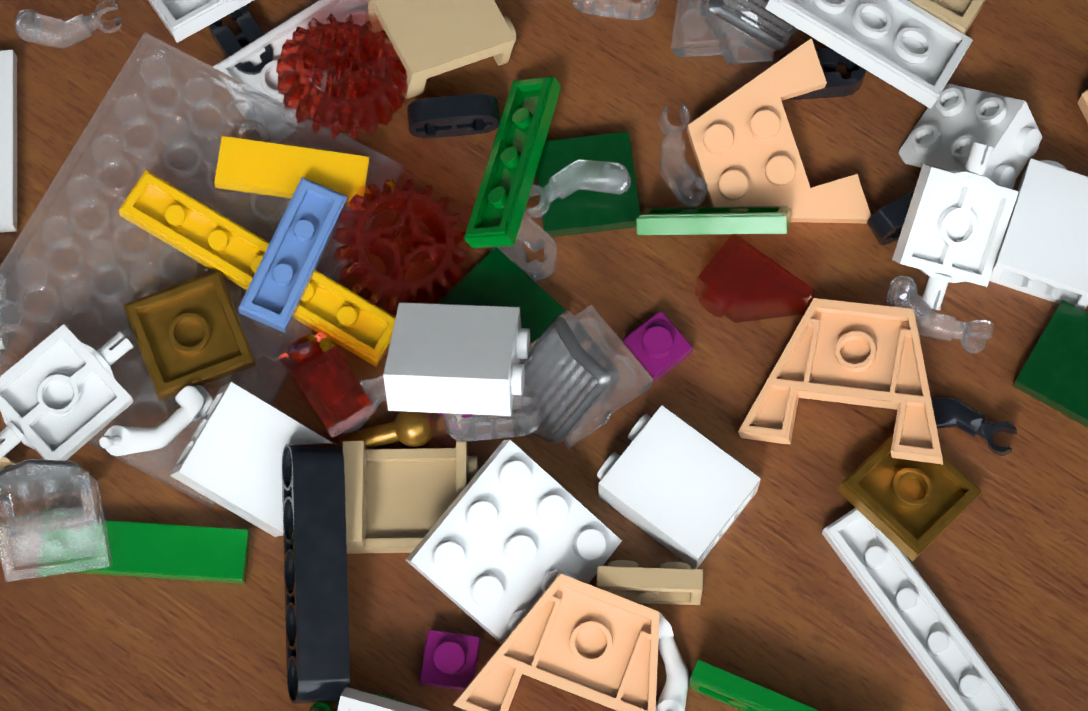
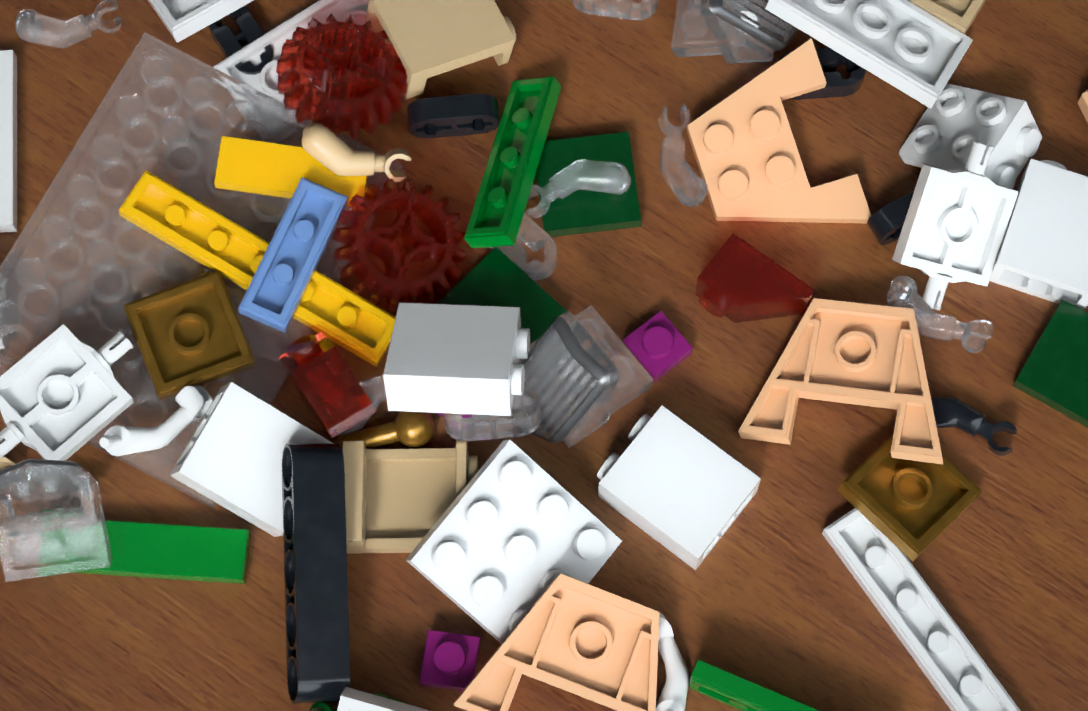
(345, 161): none -> tan arm
(664, 585): tan plate -> none
(714, 220): tile -> none

